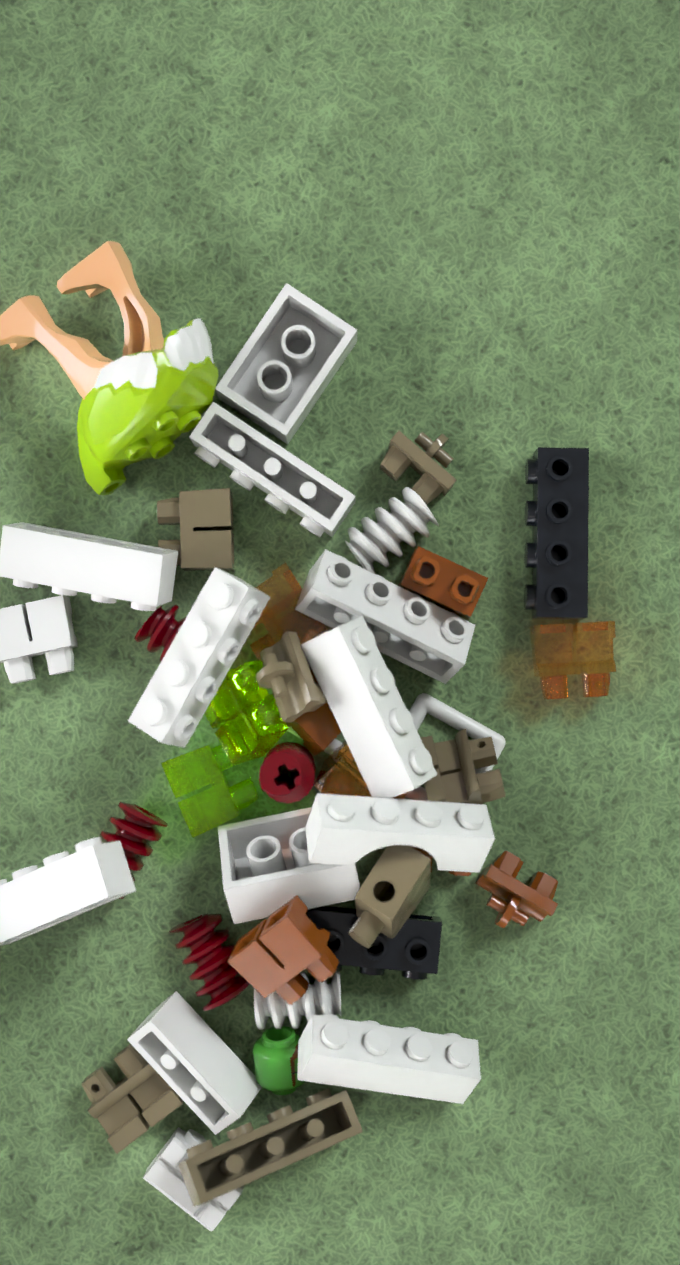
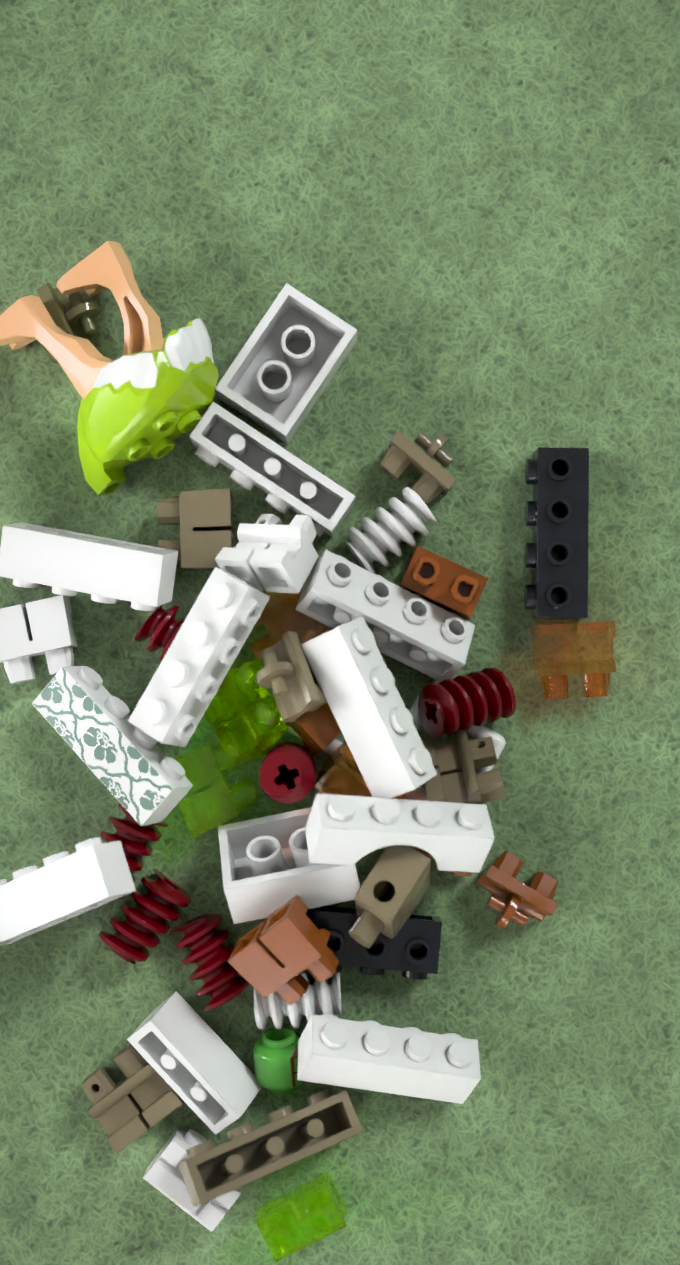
(69, 313): none -> olive hips
(111, 746): none -> white brick
(146, 918): none -> dark red piece
(272, 553): none -> white hips
(301, 1219): none -> clear neon green hips
(465, 702): none -> dark red piece

